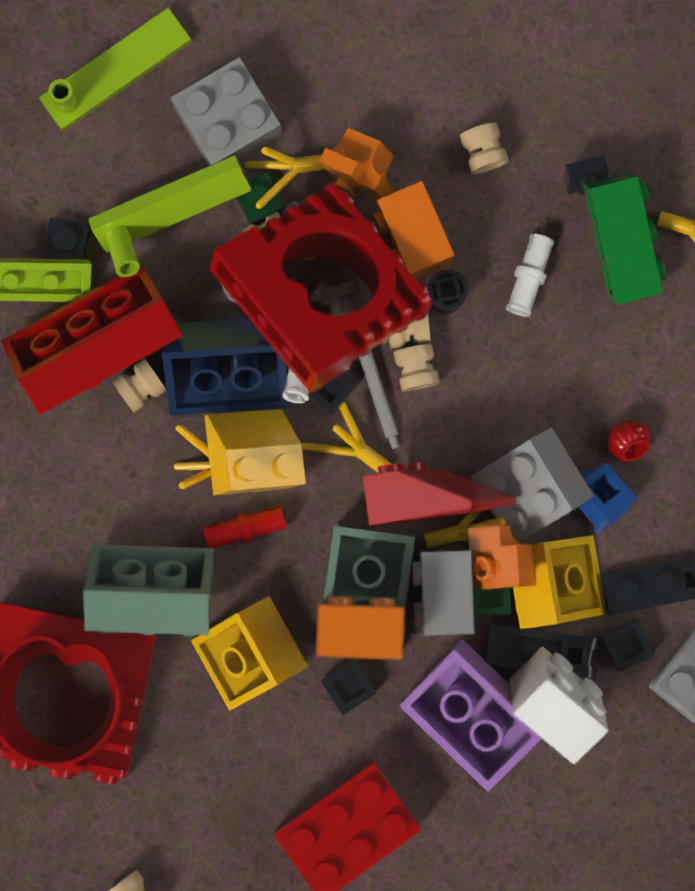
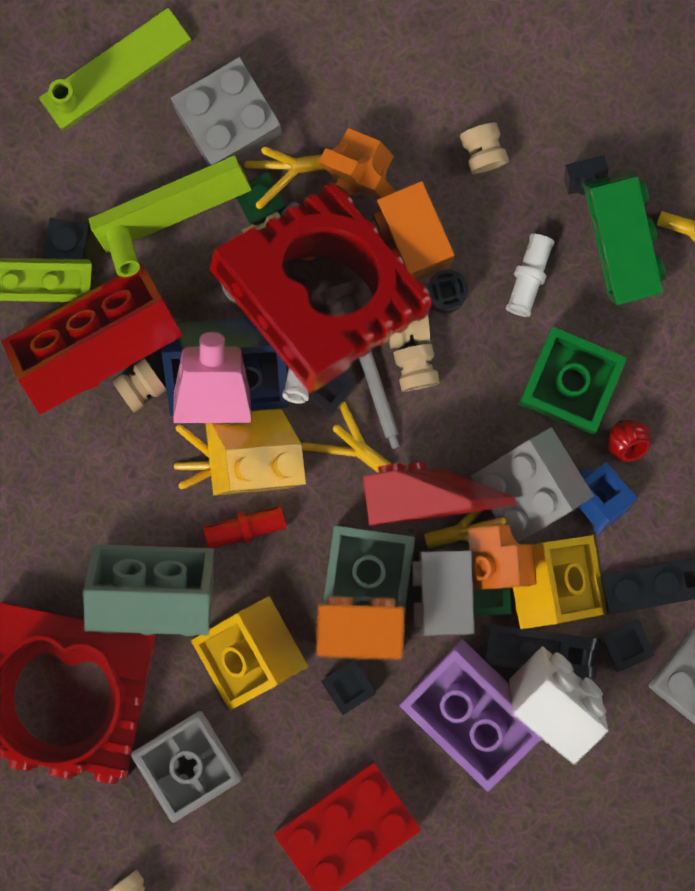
(183, 793): none -> light grey brick
(212, 384): none -> bright pink torso
(572, 381): none -> green brick

